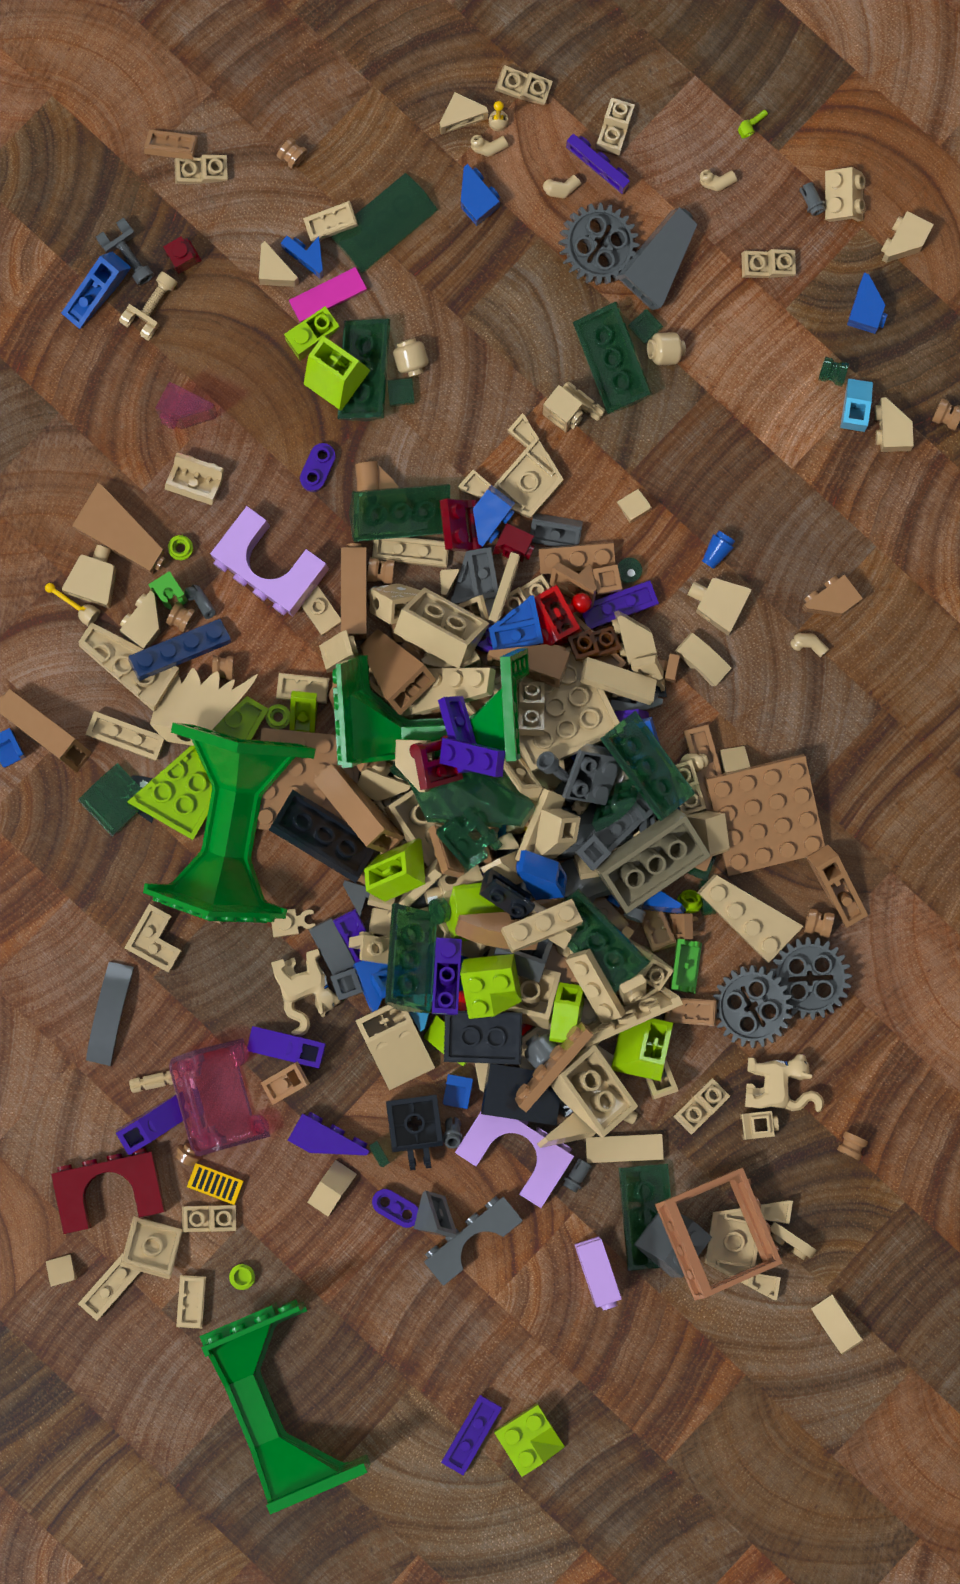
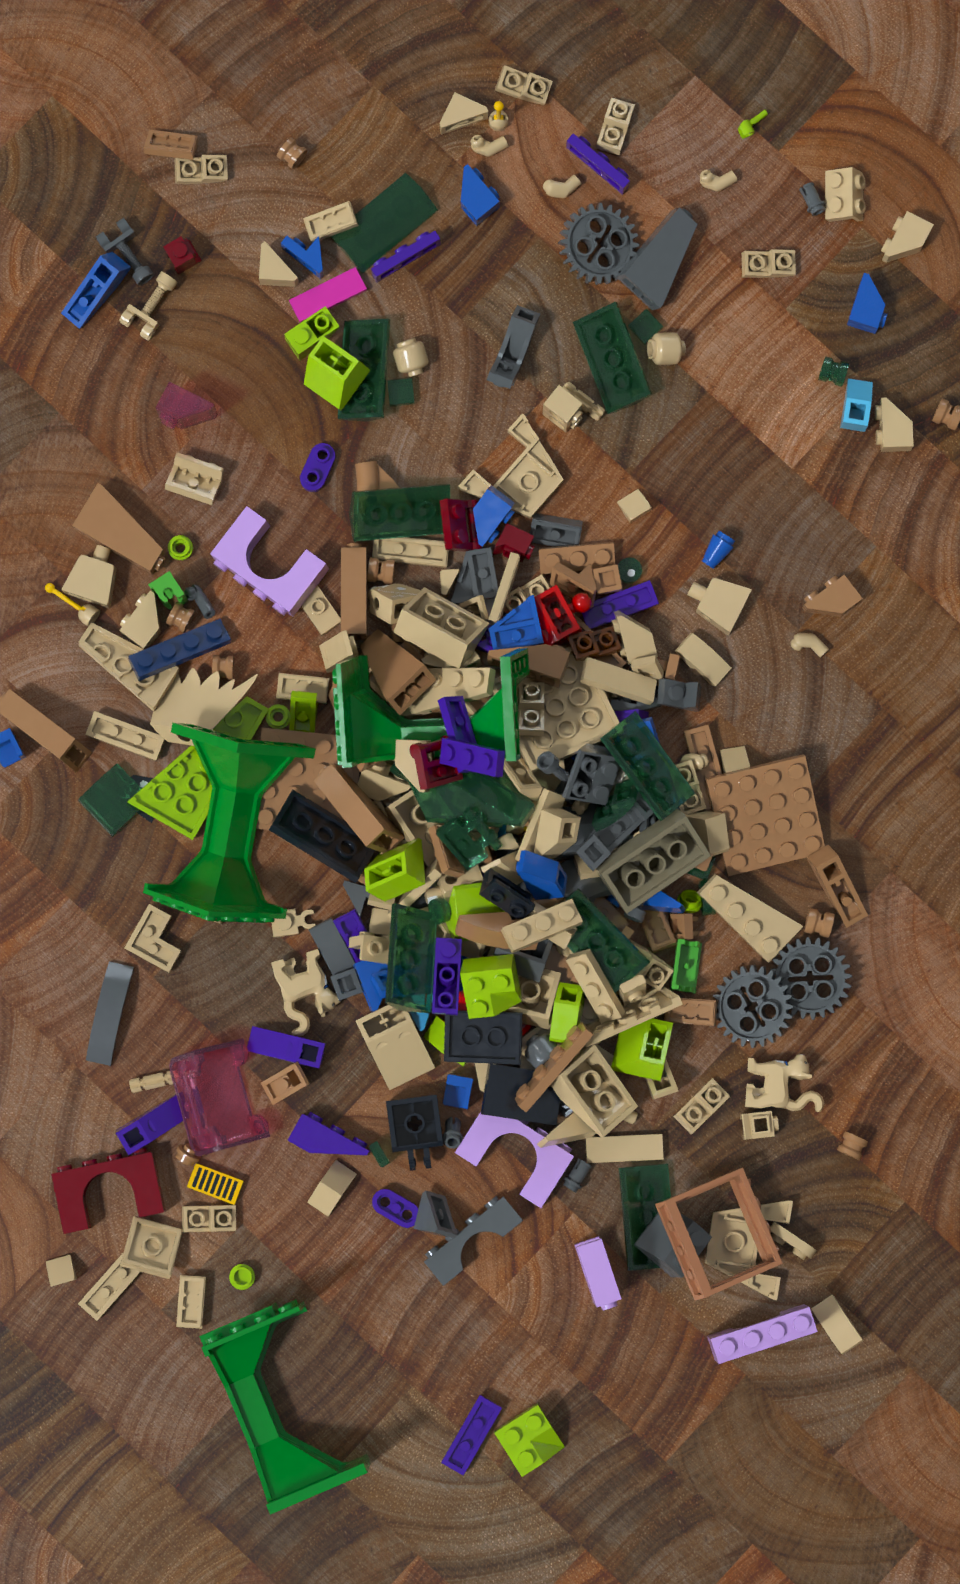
(405, 255): none -> dark purple plate
(514, 347): none -> dark grey arch
(679, 694): none -> dark grey slope
(750, 1339): none -> lavender arch

